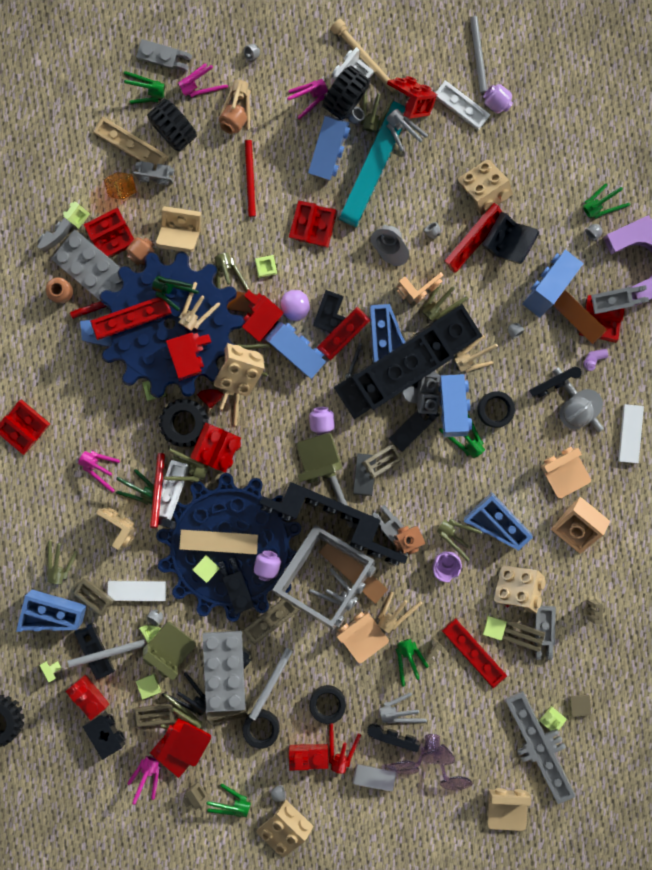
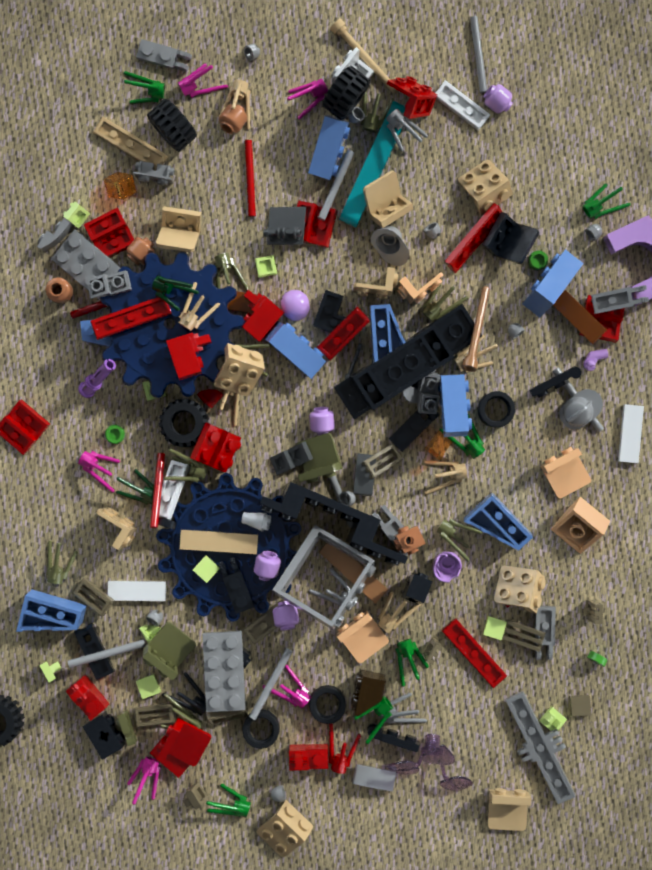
(94, 381): none -> medium lavender pin
(109, 285): none -> light grey slope
(115, 434): none -> bright green tile
(124, 722): none -> olive plate
(257, 520): none -> white cone
(285, 226): none -> dark grey hinge
(285, 616): none -> lavender head
(291, 458): none -> dark grey slope
(298, 697): none -> dark pink plant
(336, 184): none -> light grey bar
(347, 498): none -> light grey hinge
(370, 691): none -> dark brown slope
(380, 291): none -> tan bracket
(382, 708): none -> green plant
(385, 200): none -> tan bracket
(417, 588): none -> black brick
(438, 445): none -> clear orange panel
(456, 472): none -> tan plant
(470, 362): none -> medium nougat piece
(538, 260): none -> bright green tile
(597, 658): none -> bright green tile

